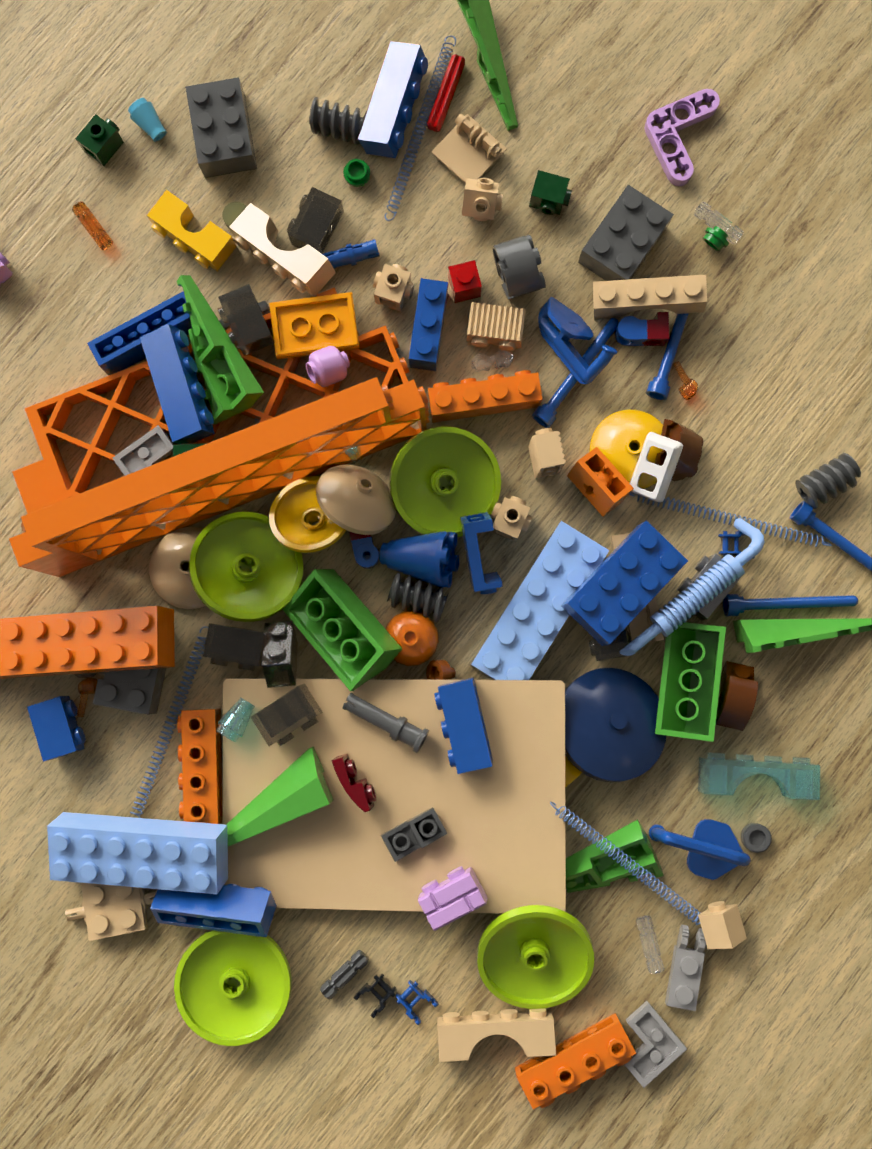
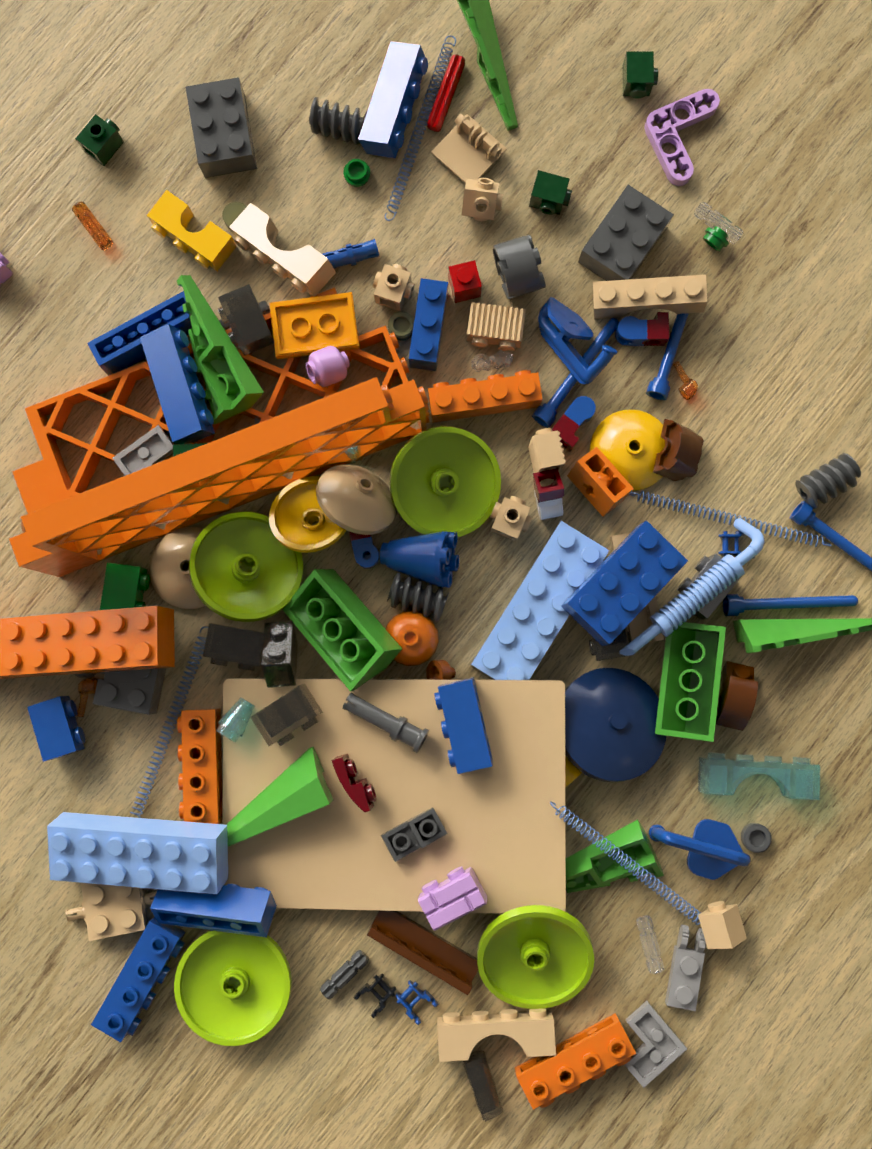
(124, 586): none -> green brick
(138, 979): none -> blue brick
(146, 118): medium azure cone -> none
(315, 221): clear smoke brick -> none
(402, 325): none -> olive tile
(424, 949): none -> reddish brown fence
(472, 525): blue panel -> none
(483, 1085): none -> clear smoke brick
(548, 497): none -> dark red leg
(577, 414): none -> leg
(639, 74): none -> dark green brick
(662, 473): white piece -> none

